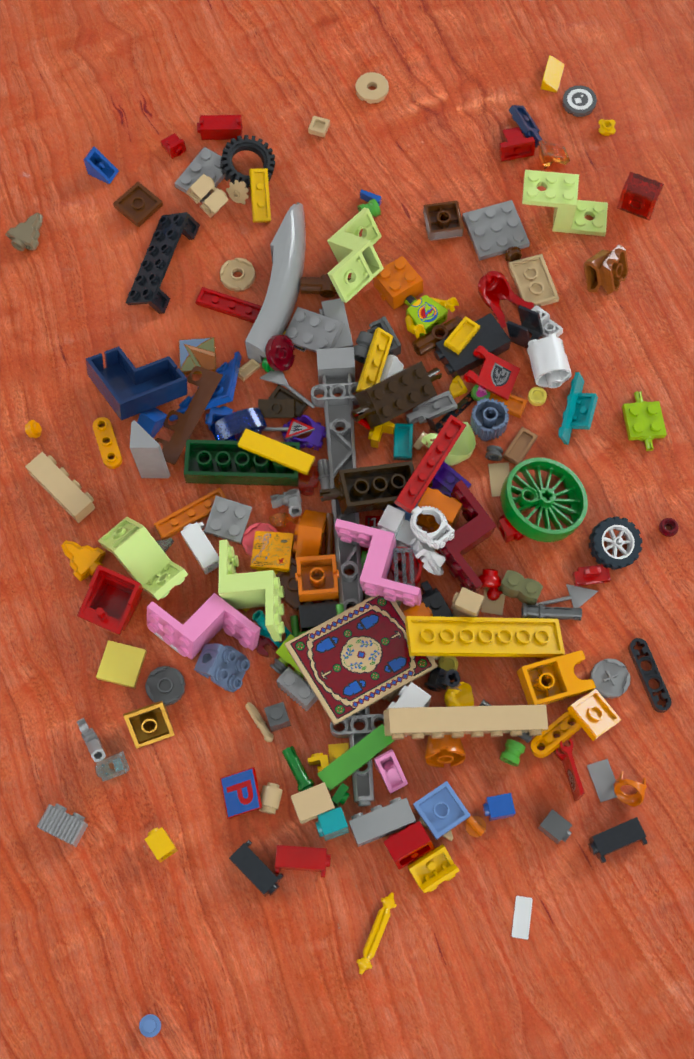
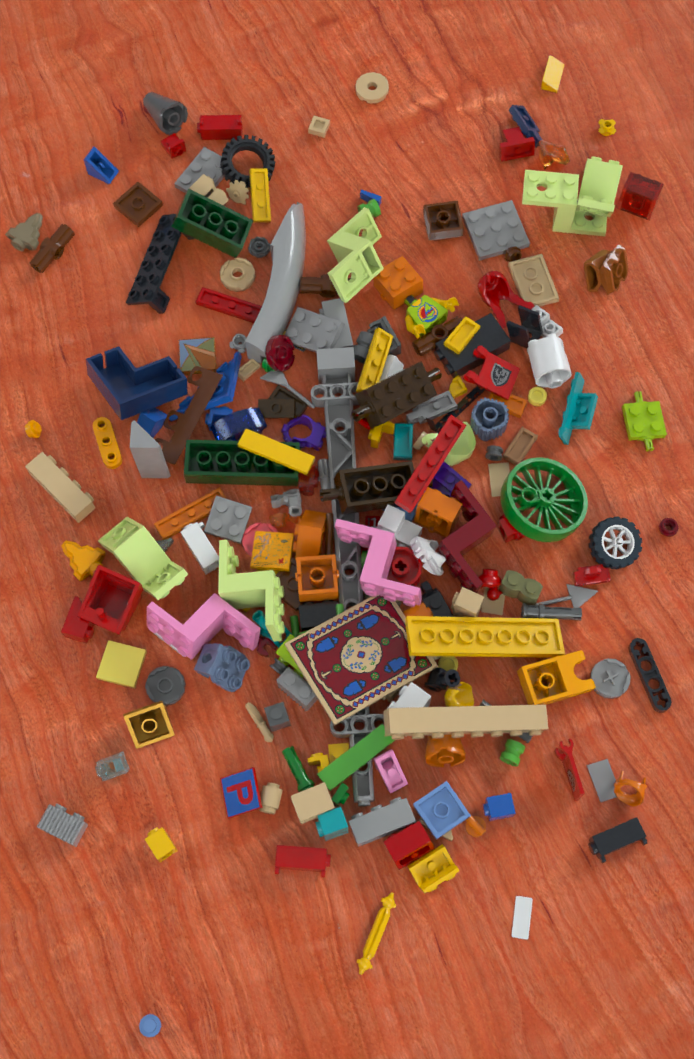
(52, 248): none -> reddish brown piece
(75, 627): none -> red slope
(91, 740): light grey bar -> none
(165, 112): none -> dark grey cone
(212, 223): none -> dark green brick
(236, 339): none -> light grey plate
(254, 247): none -> dark grey plate
(255, 869): black brick -> none
(295, 428): piece -> none
(411, 557): clear light blue tile -> none
(434, 539): white piece -> none
(479, 393): bright green tile -> none
(547, 740): light orange plate -> none
(555, 827): dark grey brick -> none
(579, 101): dark grey tile -> none
(594, 714): light orange tile -> none
(599, 187): none -> yellowish green bracket

